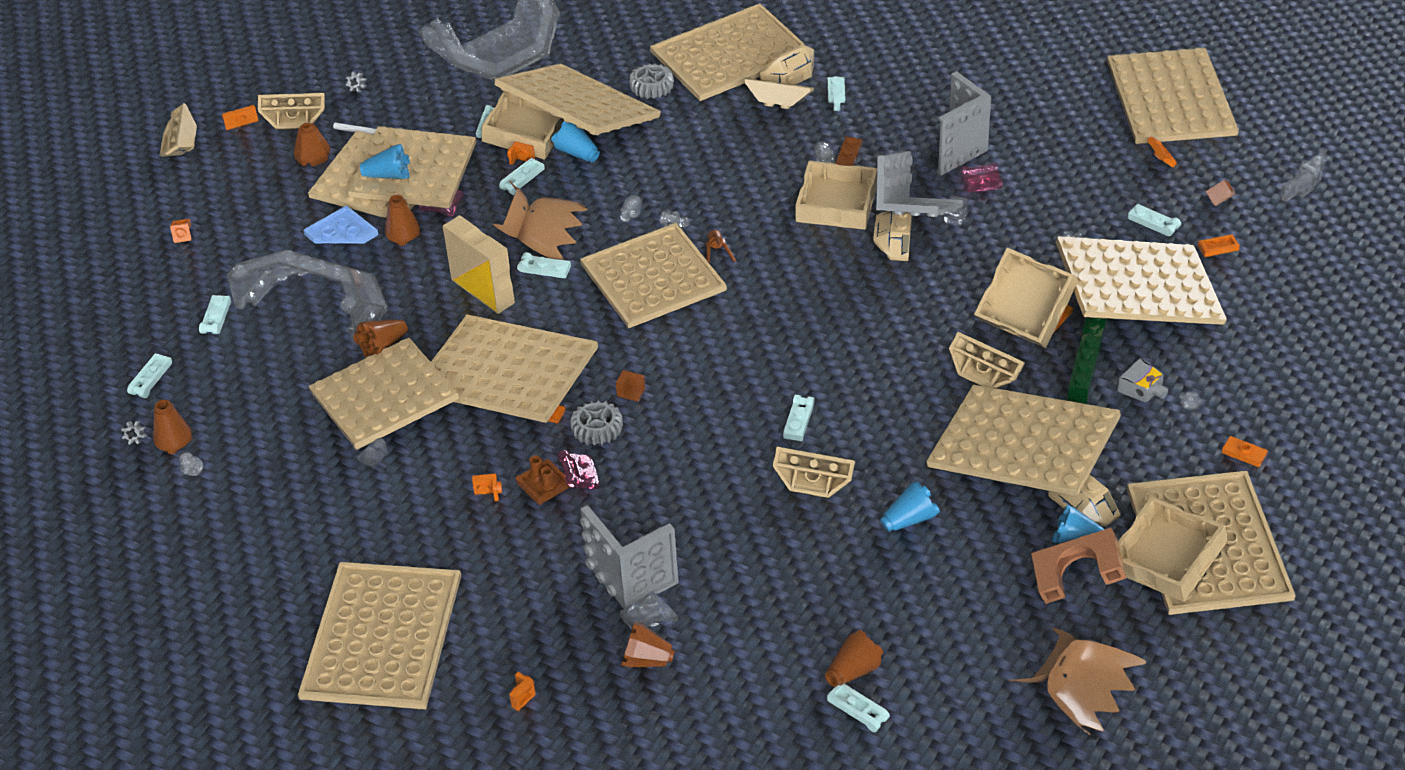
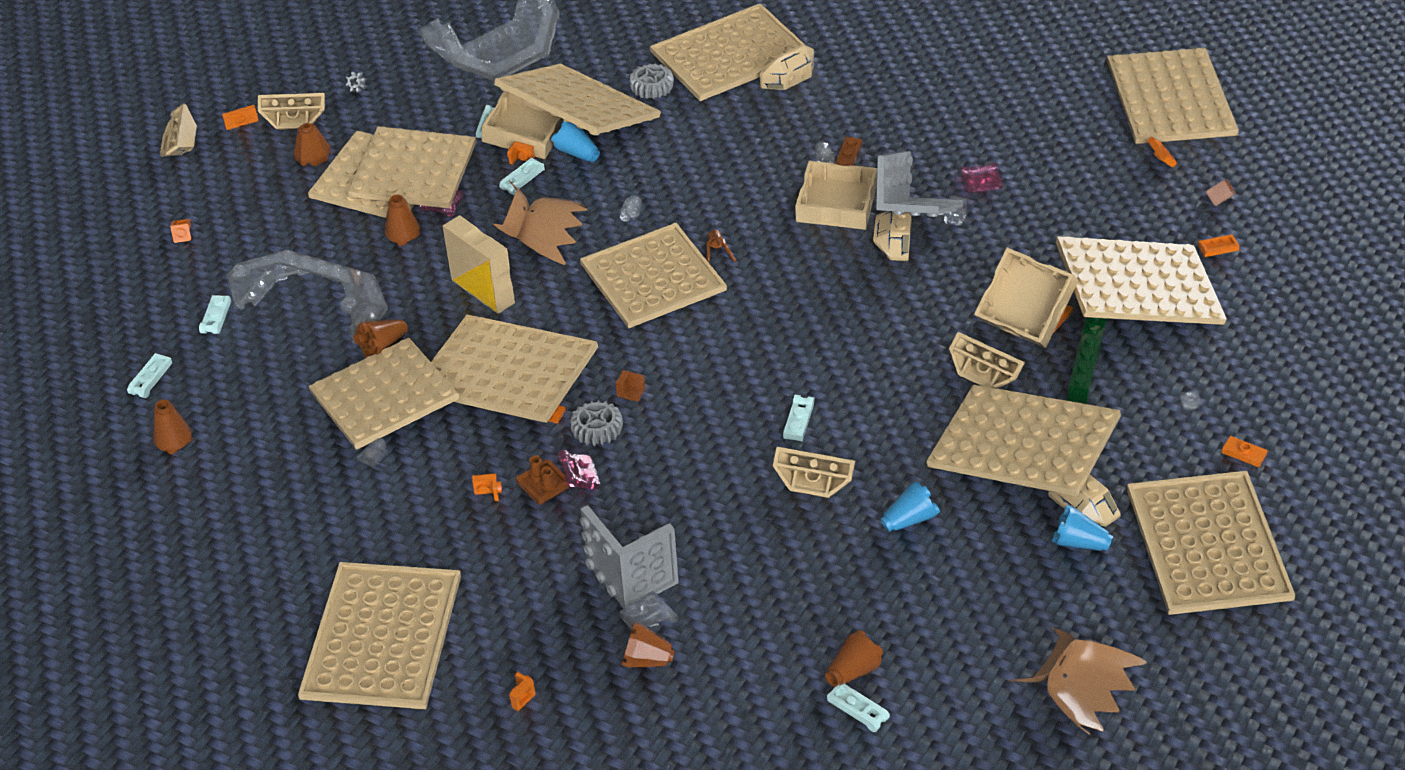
(139, 430): light grey gear -> none
(190, 464): clear piece -> none
(341, 227): light blue plate -> none
(351, 128): white bar -> none
(387, 164): dark azure cone -> none
(543, 266): light aqua plate -> none
(674, 217): clear piece -> none
(778, 93): tan wedge -> none
(836, 91): light aqua hinge -> none
(965, 126): light grey bracket -> none
(1052, 562): nougat arch -> none
(1142, 382): light grey torso -> none
(1154, 220): light aqua plate -> none
(1170, 548): tan tile -> none
(1306, 180): clear slope -> none

